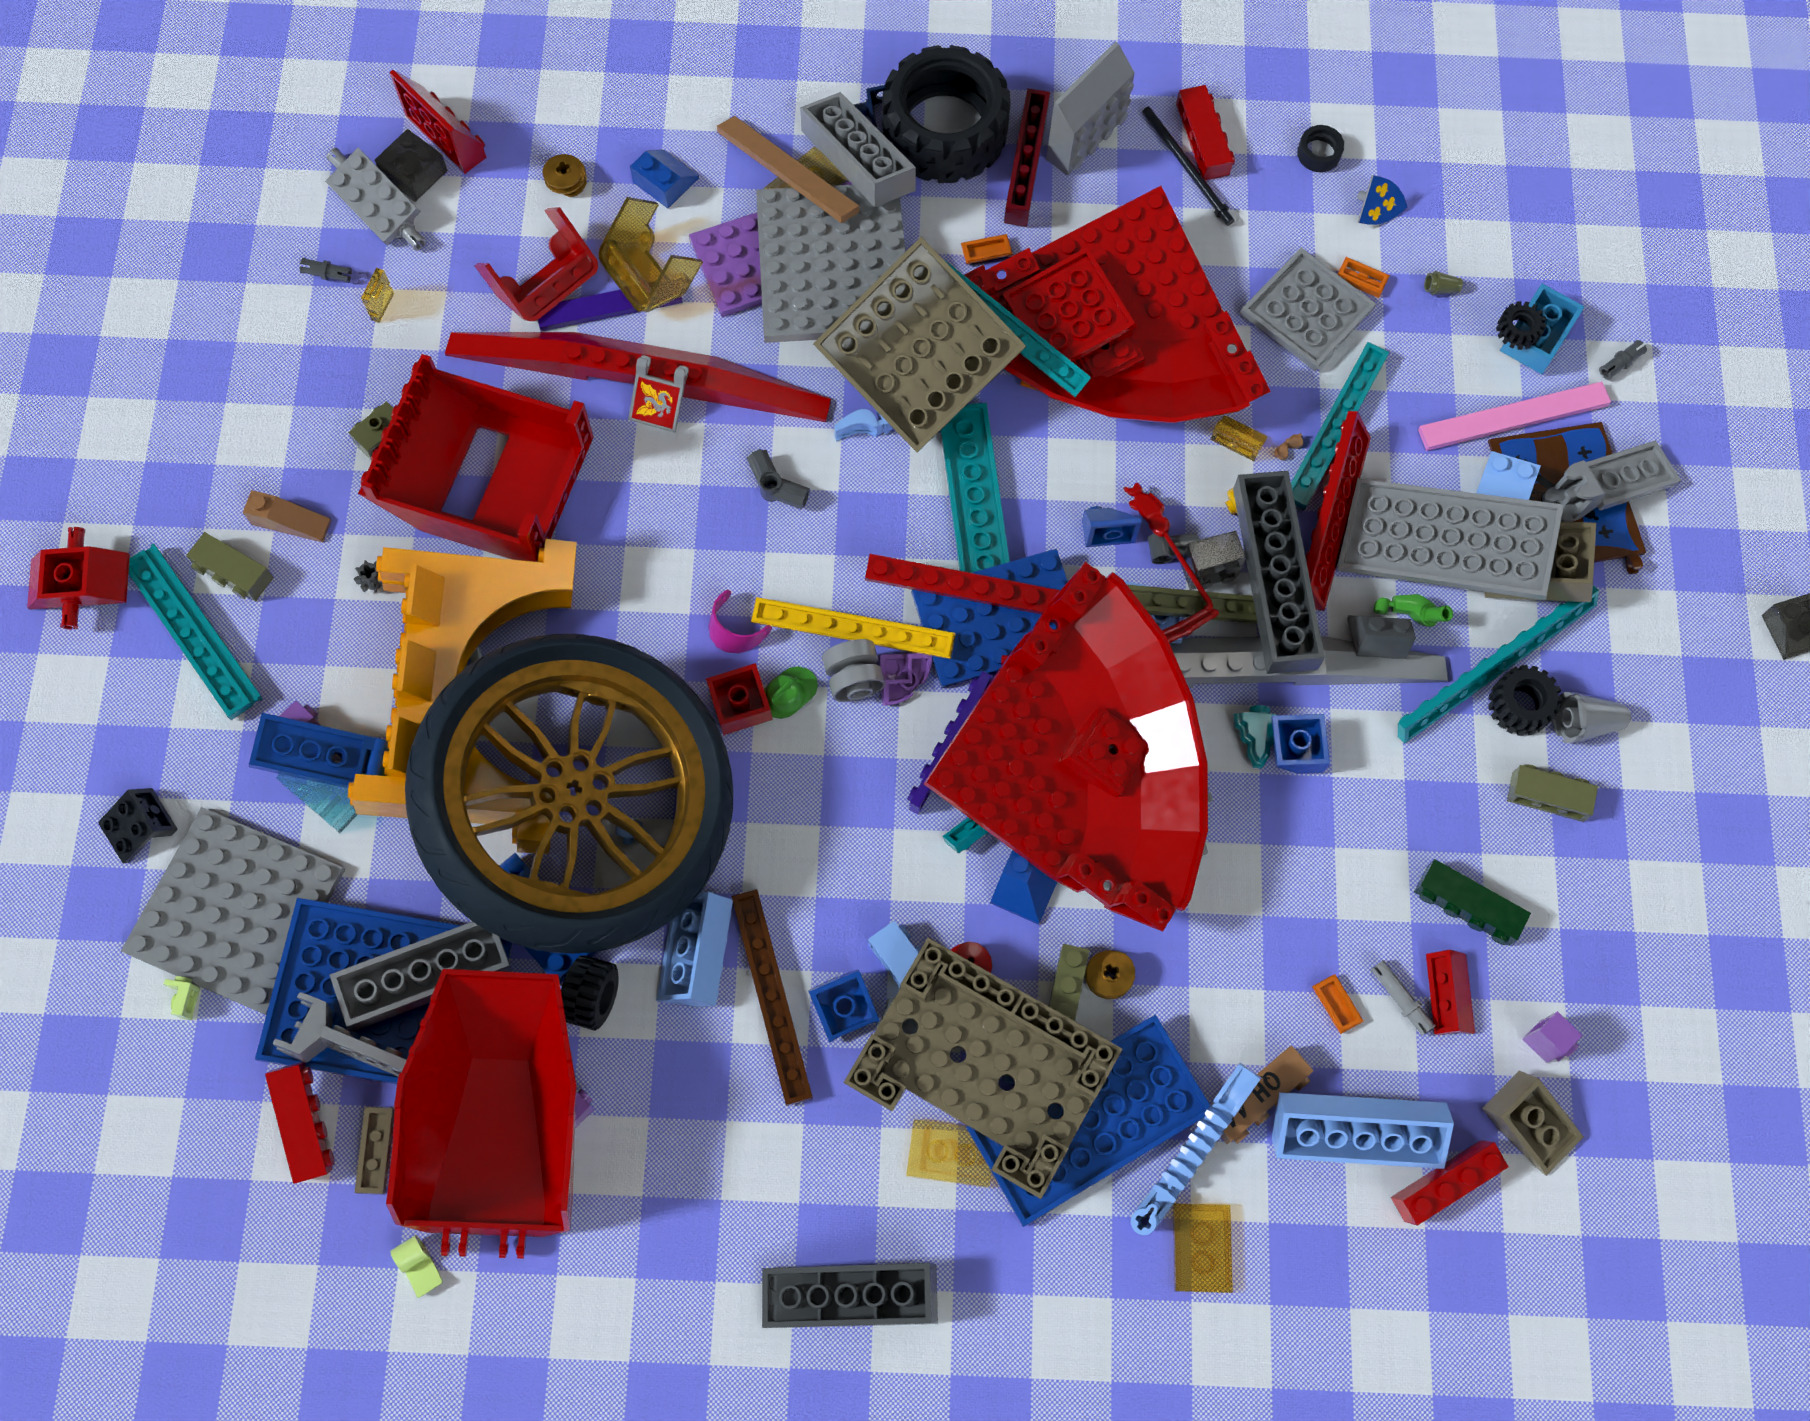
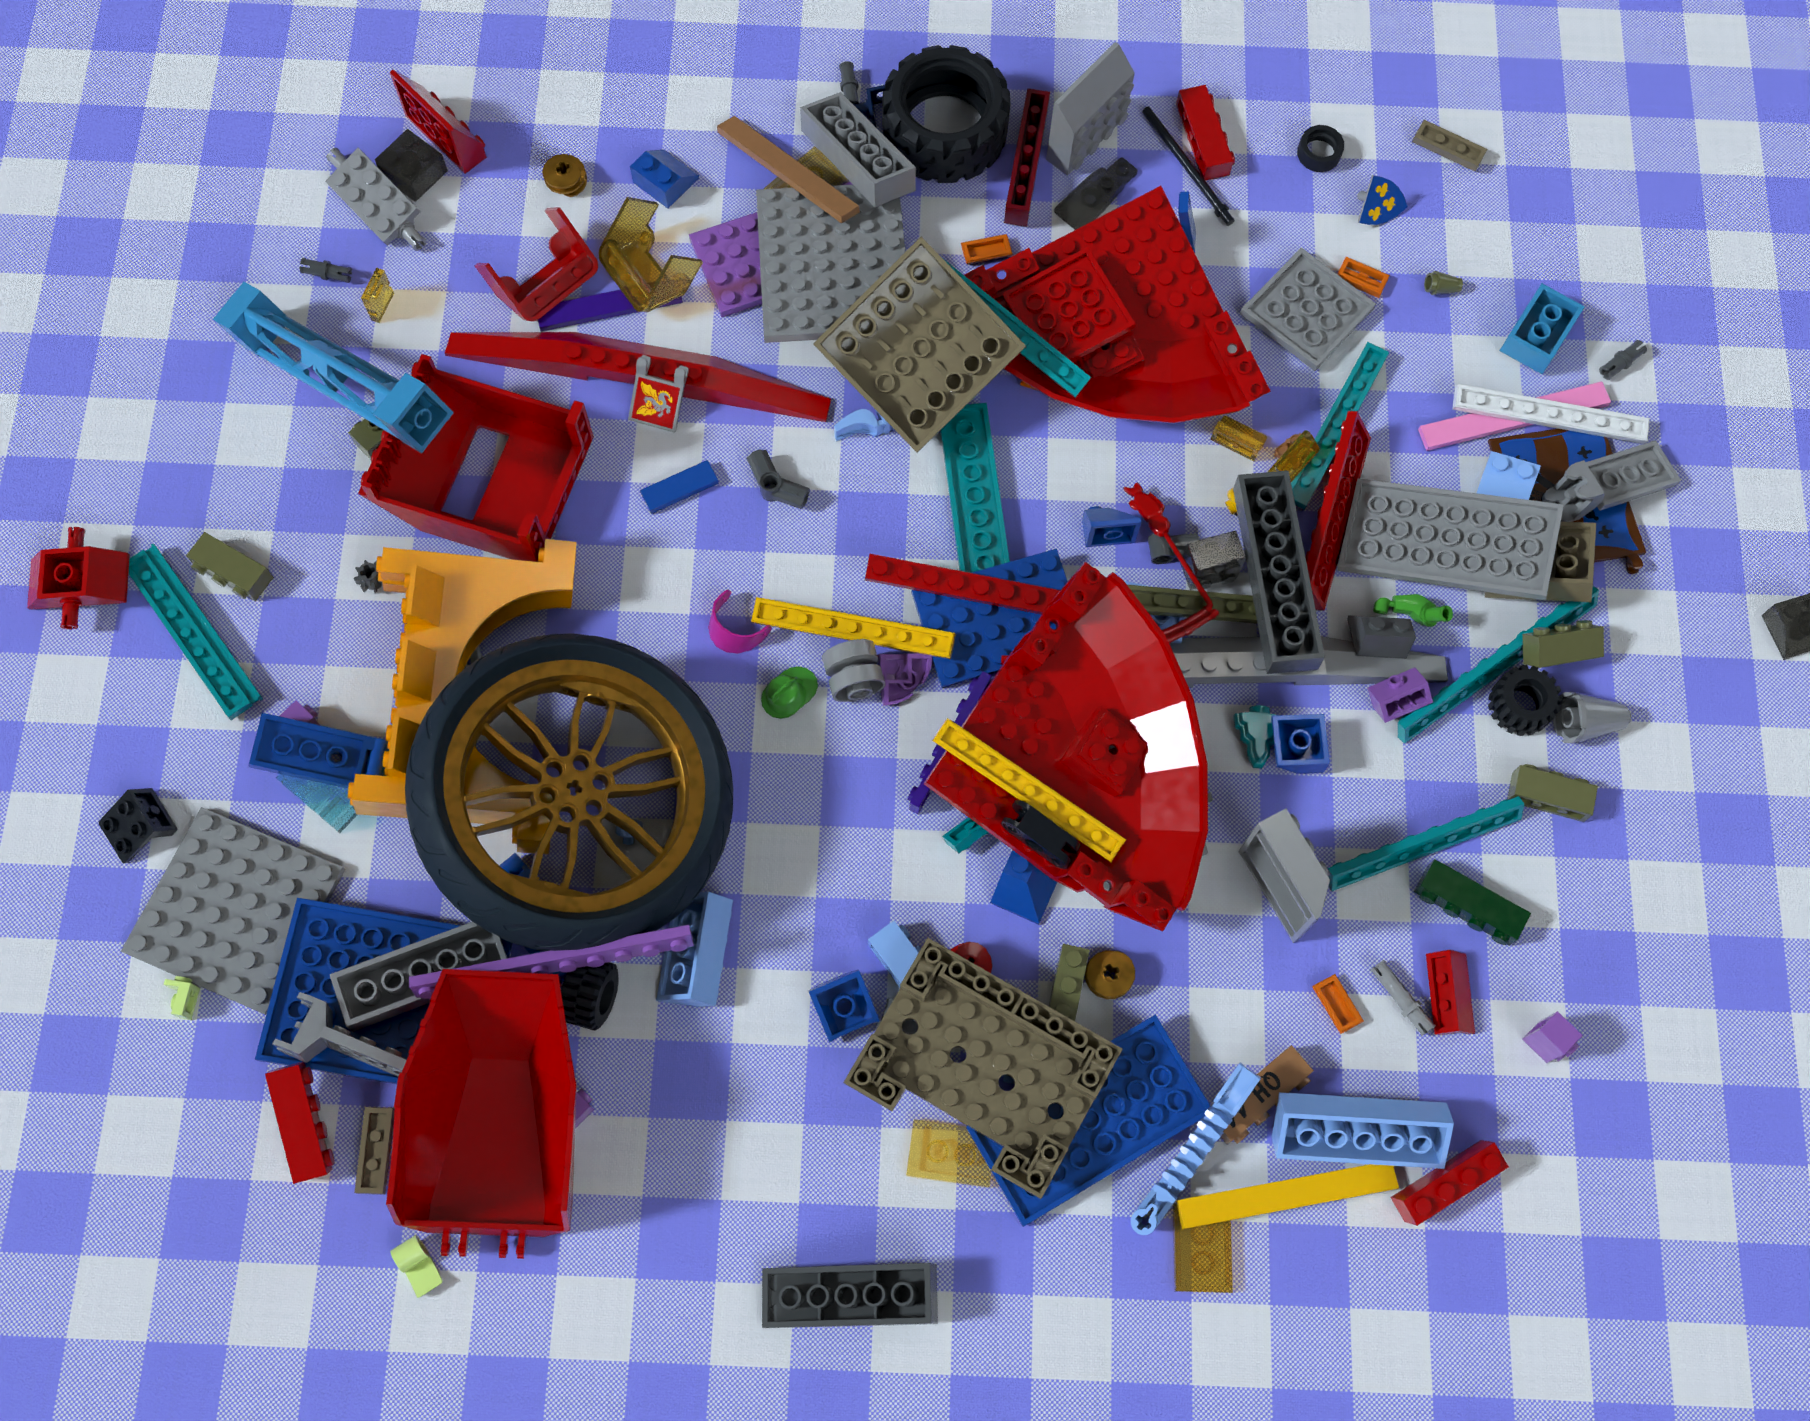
(285, 517): medium nougat slope -> none
(400, 406): none -> dark azure piece
(566, 961): none -> medium lavender plate
(679, 486): none -> blue tile
(739, 699): red brick -> none
(772, 998): reddish brown plate -> none
(849, 84): none -> dark grey pin
(1028, 789): none -> yellow tile
(1041, 834): none -> black piece
(1095, 194): none -> clear smoke piece
(1186, 218): none -> blue tile
(1286, 1195): none -> yellow tile
(1287, 872): none -> light grey slope
(1297, 455): none -> clear yellow panel
(1400, 694): none -> medium lavender brick
(1425, 843): none -> teal plate
(1449, 145): none -> dark tan plate
(1529, 316): black tyre -> none
(1533, 1121): dark tan slope -> none
(1551, 413): none -> white tile
(1563, 644): none -> olive brick

